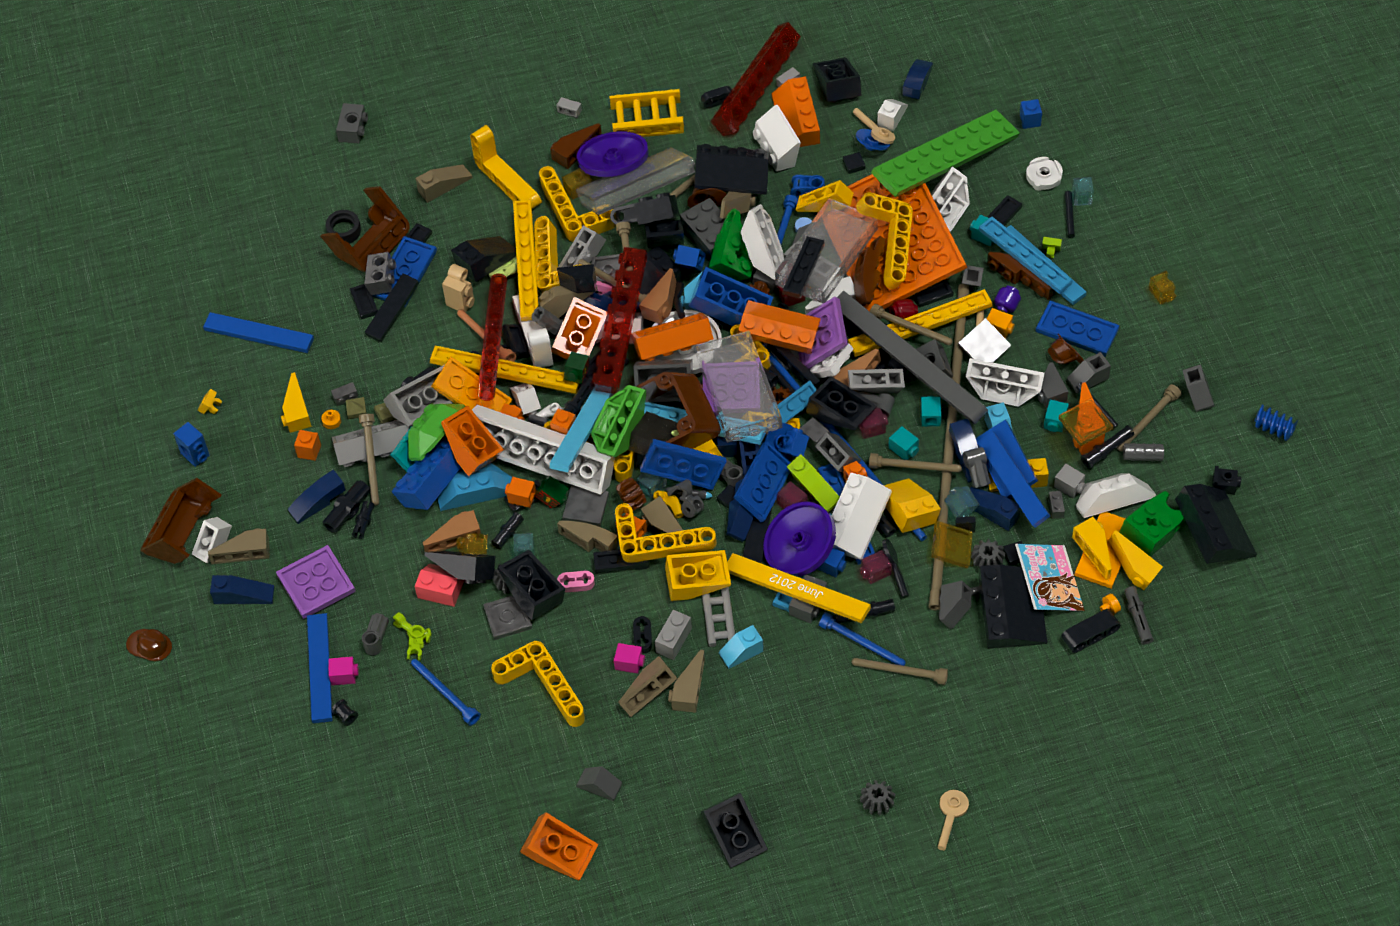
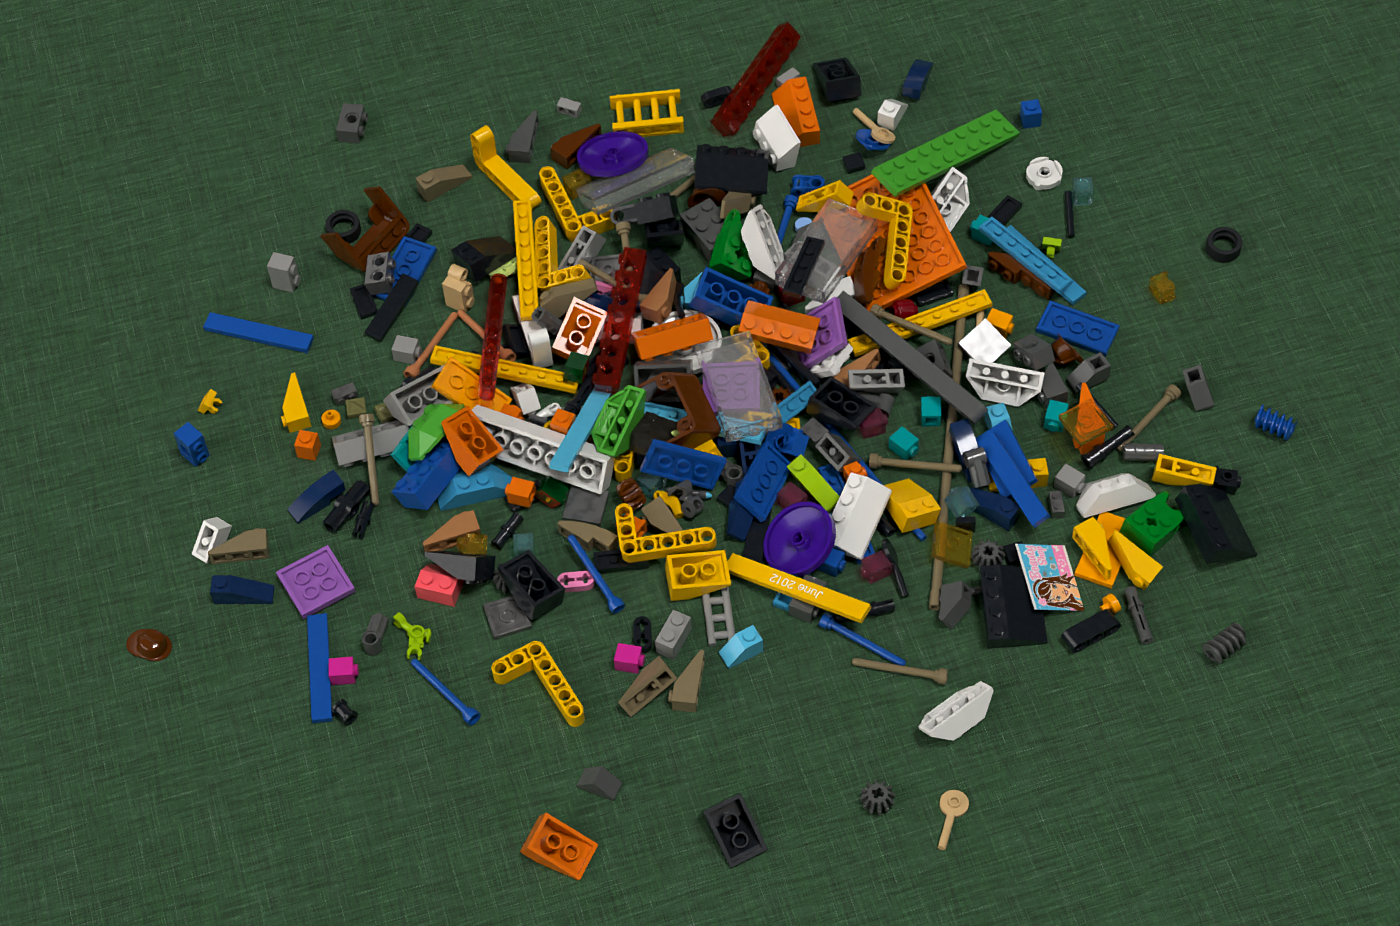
(177, 521): reddish brown windscreen -> none
(283, 272): none -> light grey brick
(406, 349): none -> light grey brick
(414, 369): none -> nougat piece
(523, 140): none -> dark grey slope
(578, 278): black slope -> none
(615, 603): none -> blue piece
(689, 257): blue brick -> none
(958, 712): none -> white wedge
(1007, 299): dark purple head -> none
(1033, 352): none -> dark grey brick
(1182, 472): none -> yellow slope
(1224, 255): none -> black tyre
(1225, 643): none -> dark grey piece

